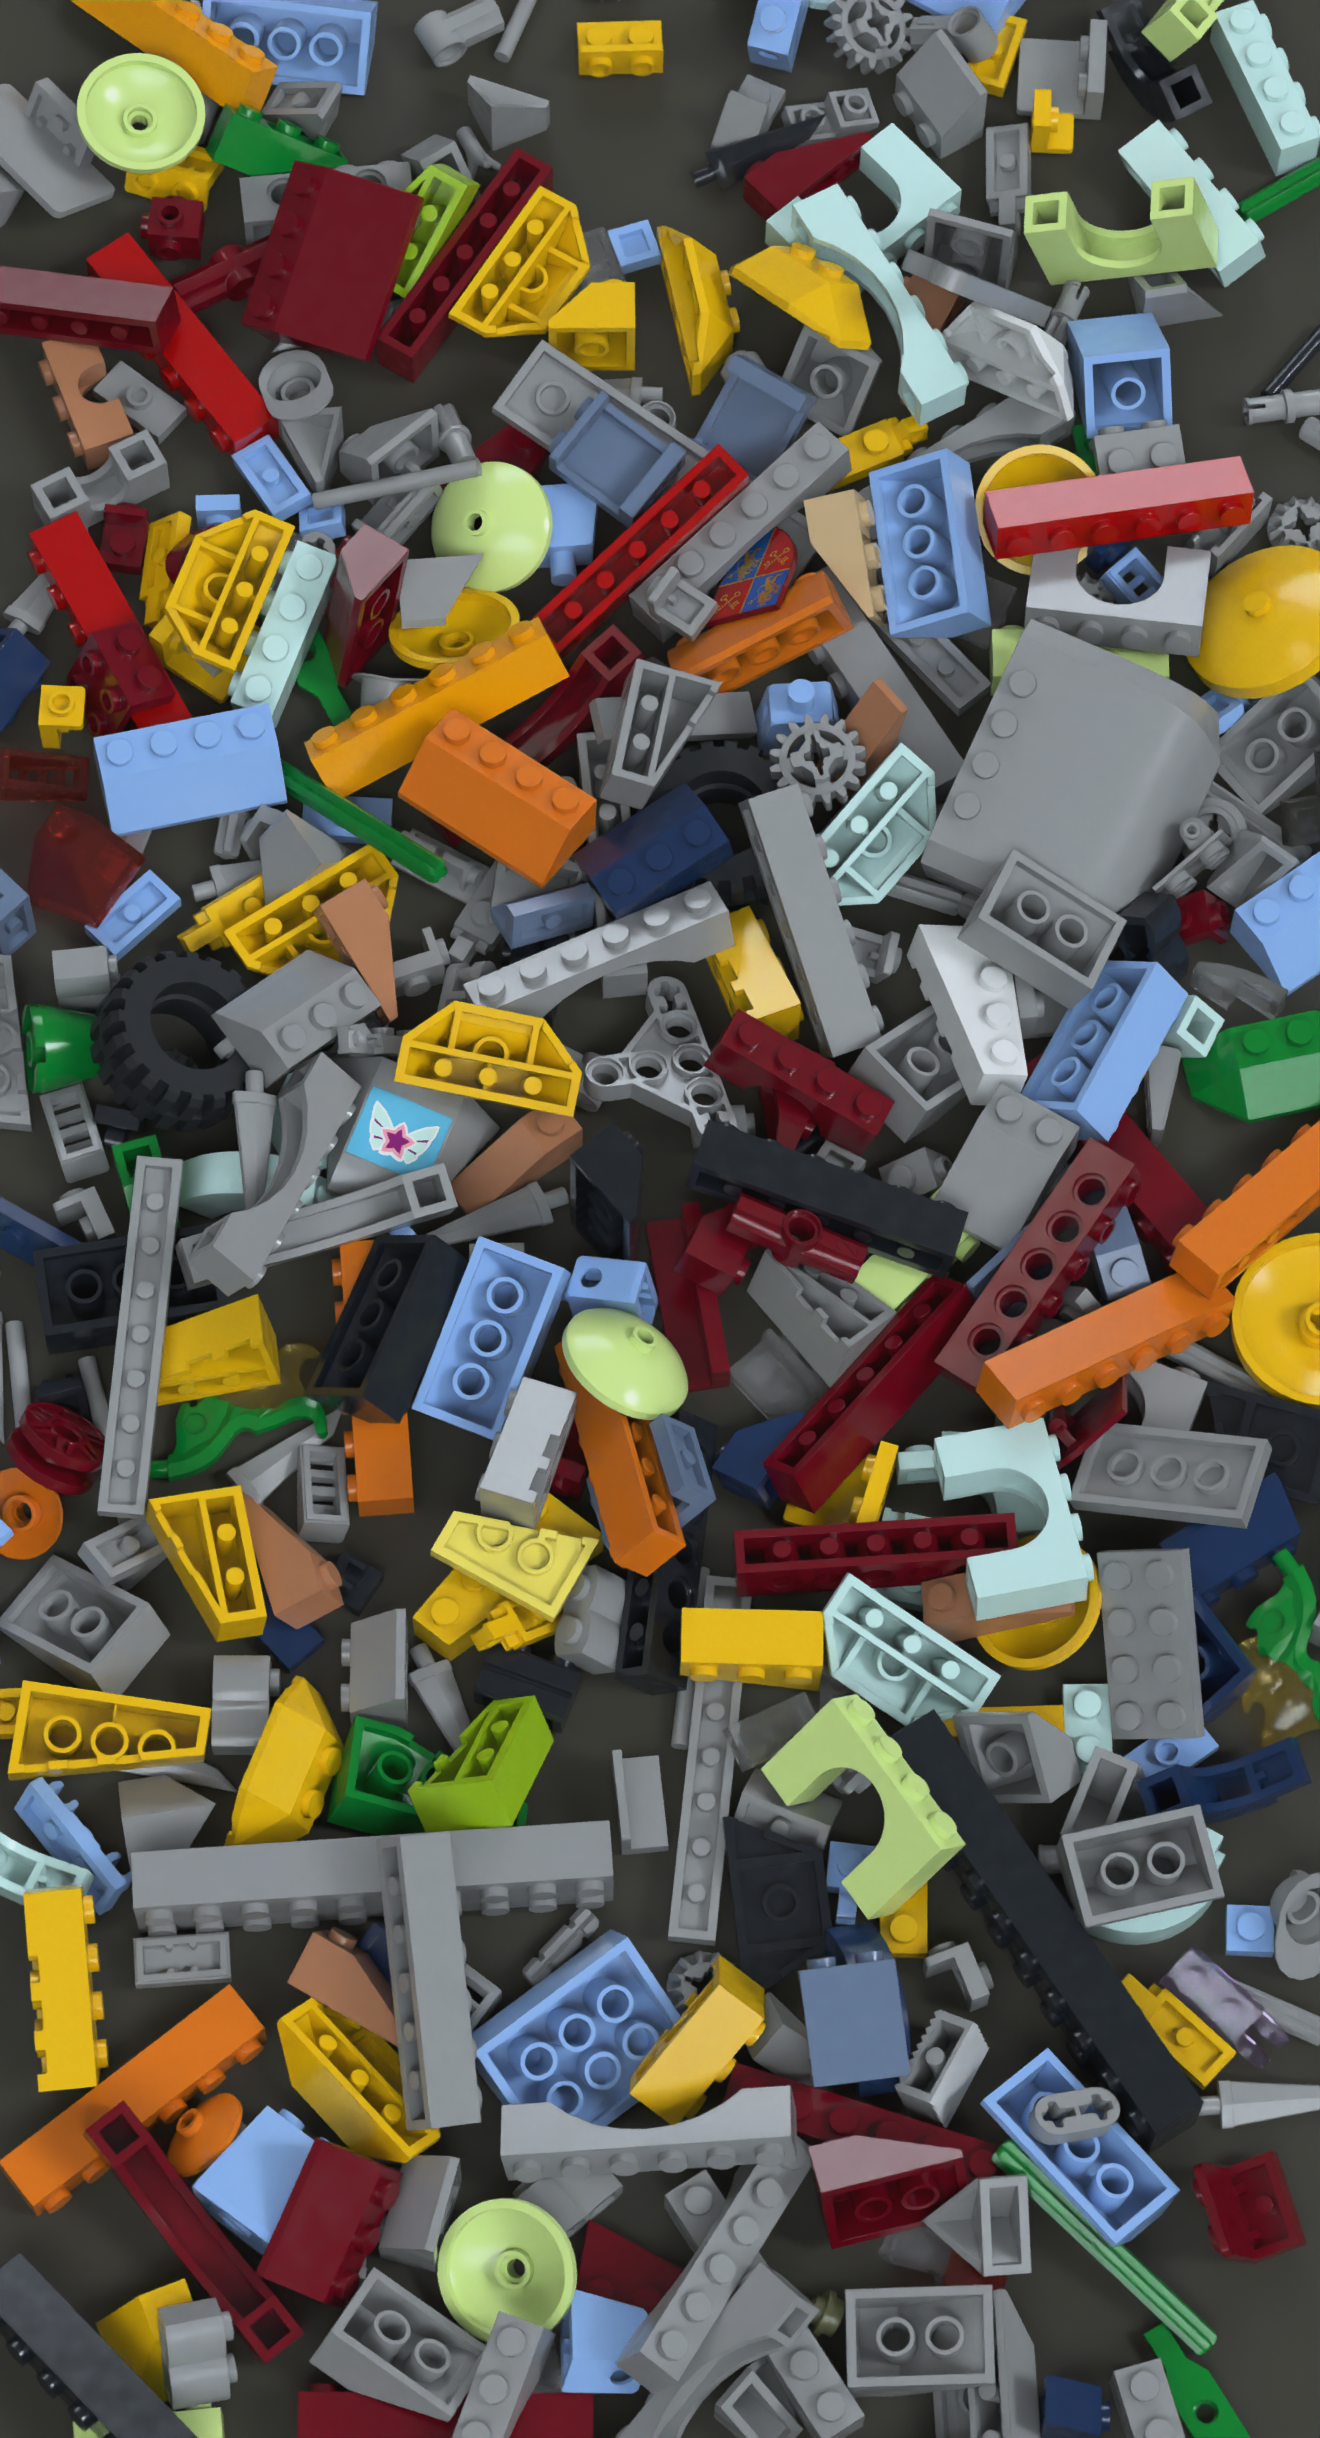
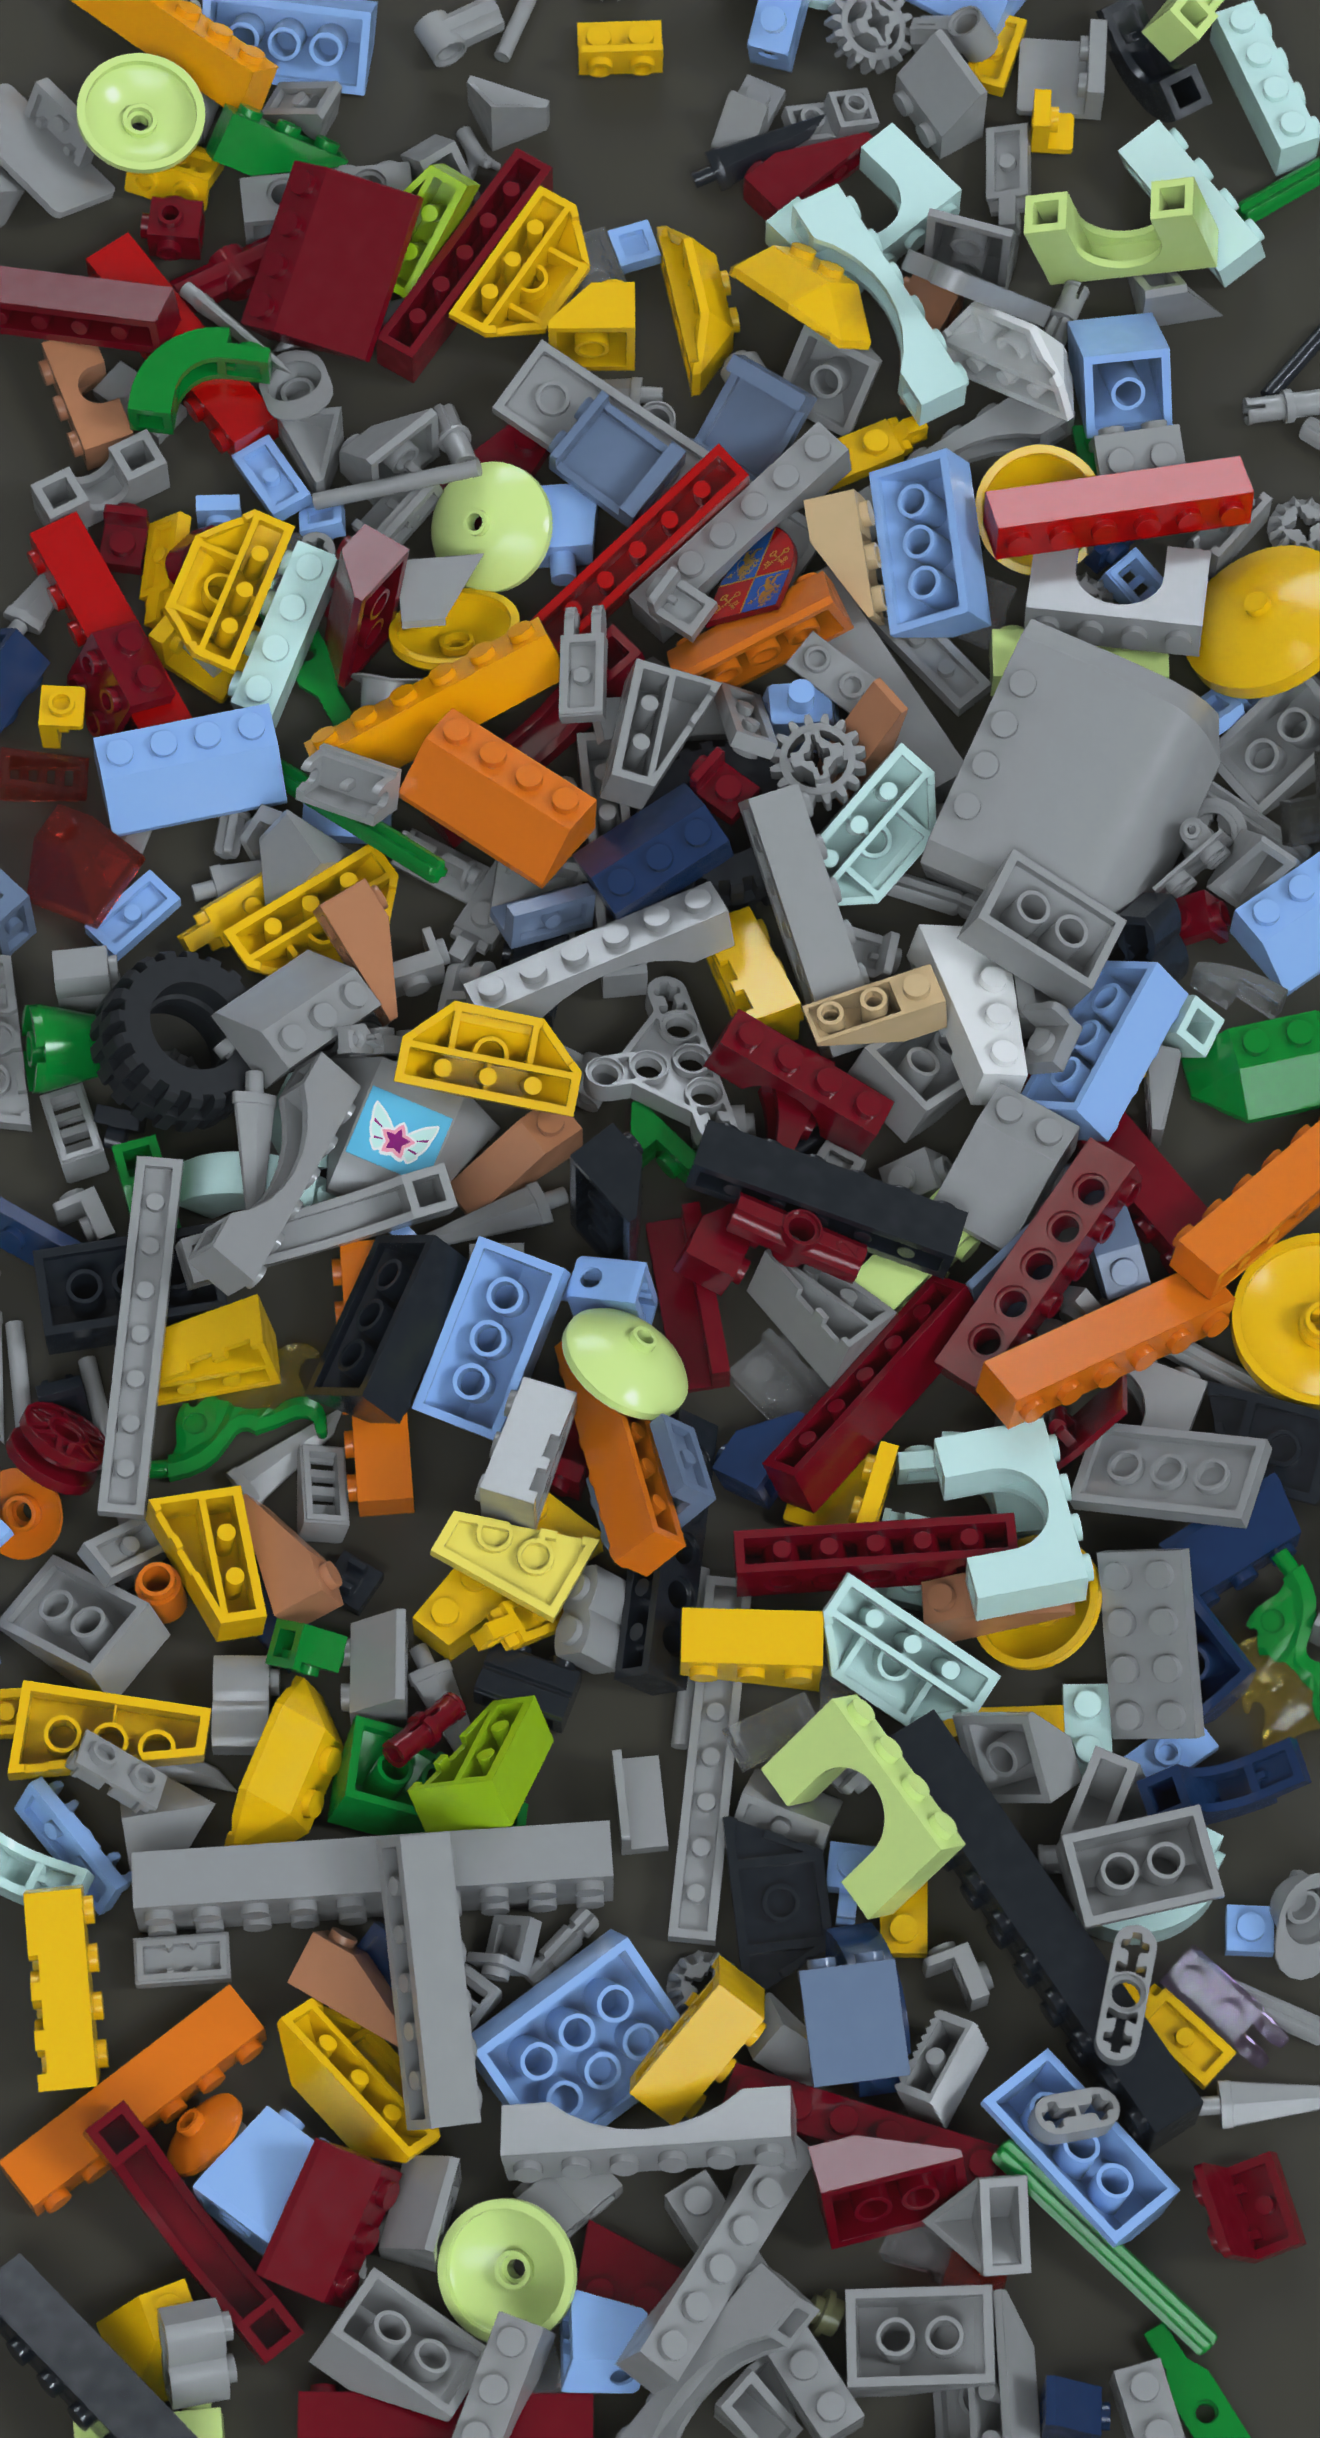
(129, 1778): none -> light grey hinge
(163, 1589): none -> orange brick
(184, 364): none -> green arch
(207, 307): none -> light grey bar
(305, 1648): none -> green brick
(350, 785): none -> light grey hinge
(424, 1729): none -> dark red pin
(509, 1948): none -> light grey bracket
(583, 668): none -> light grey hinge
(661, 1142): none -> green slope
(720, 786): none -> dark red bracket
(745, 722): none -> light grey plate
(830, 671): none -> light grey hinge
(880, 1011): none -> tan slope
(1052, 1039): none -> light grey bracket
(1106, 2025): none -> light grey beam

